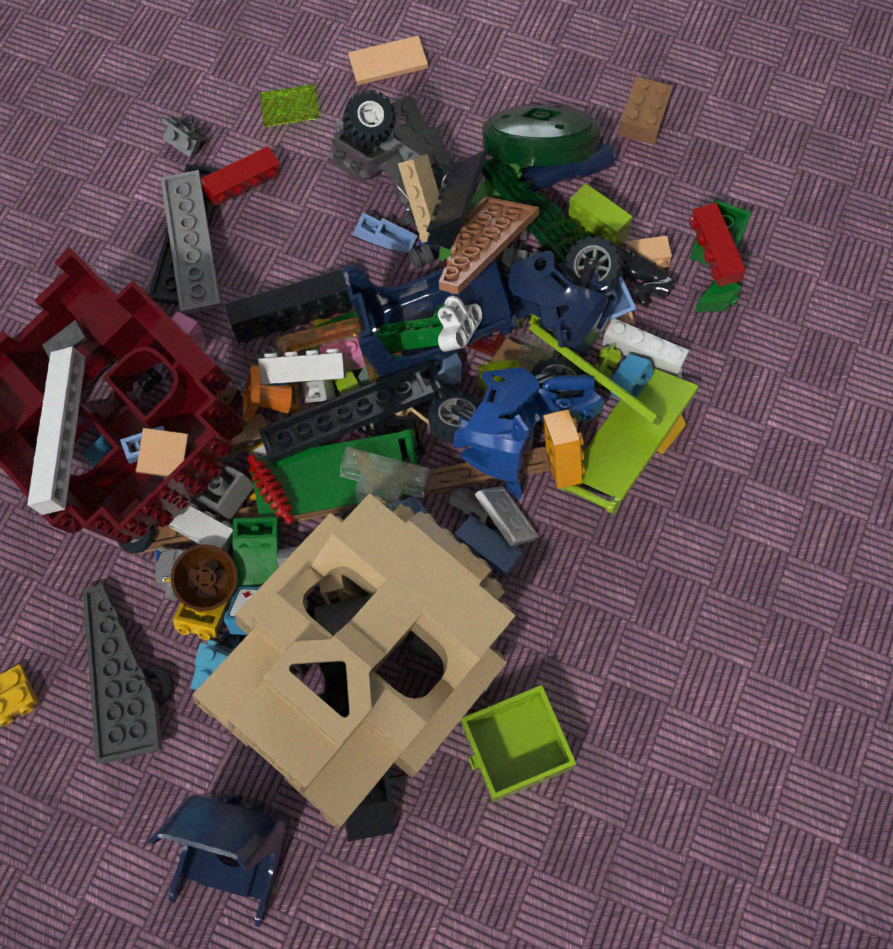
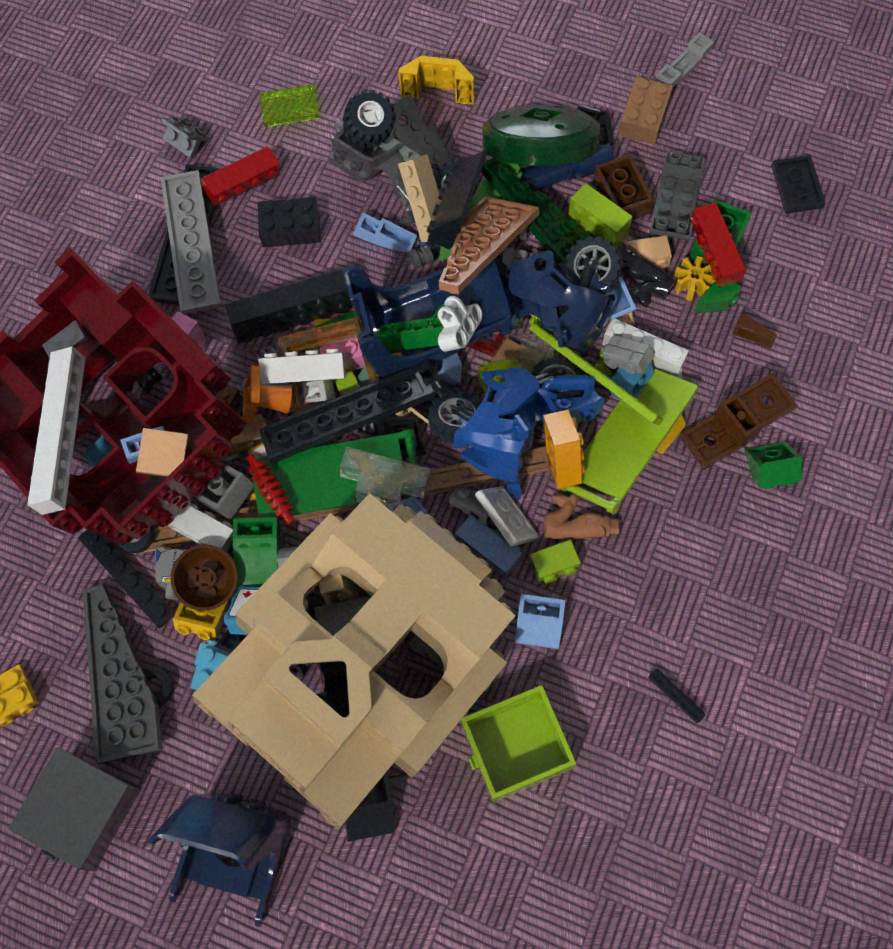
(74, 810): none -> dark grey container
(128, 578): none -> black plate
(288, 222): none -> black brick
(388, 60): light nougat tile -> none
(437, 73): none -> yellow slope
(540, 621): none -> light blue slope
(554, 562): none -> lime brick
(584, 526): none -> nougat piece
(603, 119): none -> black piece
(624, 186): none -> reddish brown brick
(627, 355): none -> light grey brick
(676, 695): none -> black axle
(677, 195): none -> dark grey slope
(687, 61): none -> light grey slope
(693, 278): none -> yellow gear
(738, 421): none -> reddish brown bracket
(754, 331): none -> reddish brown slope
(774, 465): none -> green slope
(798, 184): none -> black plate

